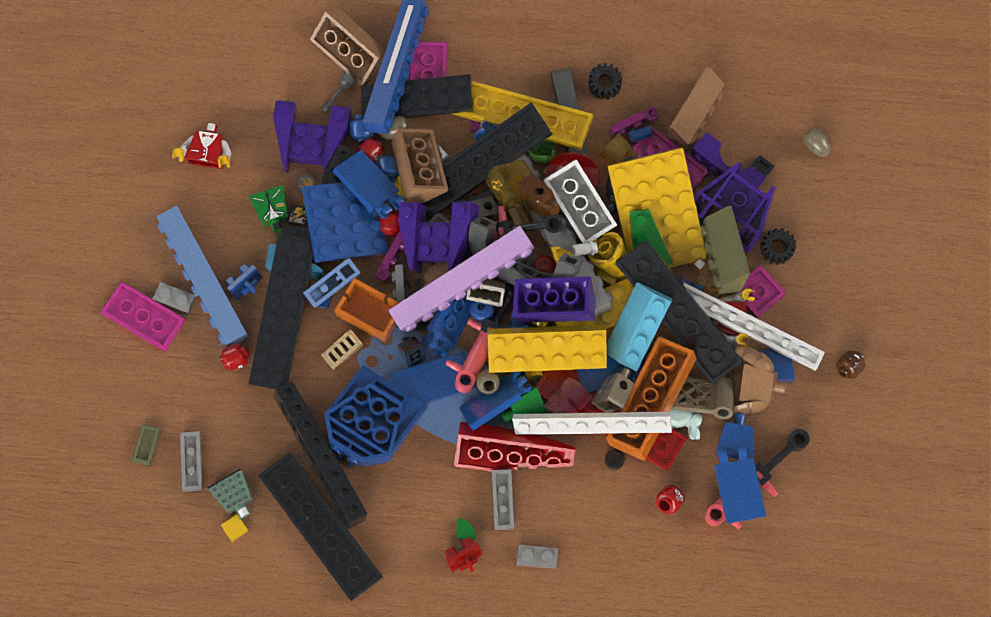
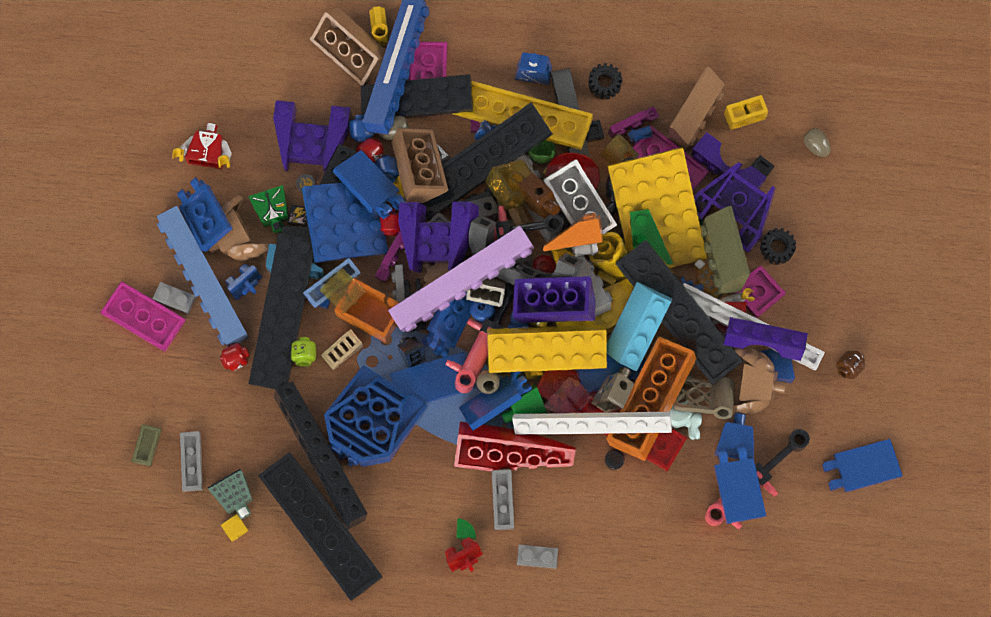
(203, 215): none -> blue tile
(238, 241): none -> medium nougat torso
(303, 352): none -> lime head
(342, 290): none -> clear yellow piece
(346, 81): dark grey hinge -> none
(379, 25): none -> yellow piece
(534, 68): none -> blue torso
(582, 232): none -> orange slope
(595, 132): none -> black tile
(670, 499): red head -> none
(746, 112): none -> yellow brick
(787, 342): none -> dark purple arch
(864, 466): none -> blue tile

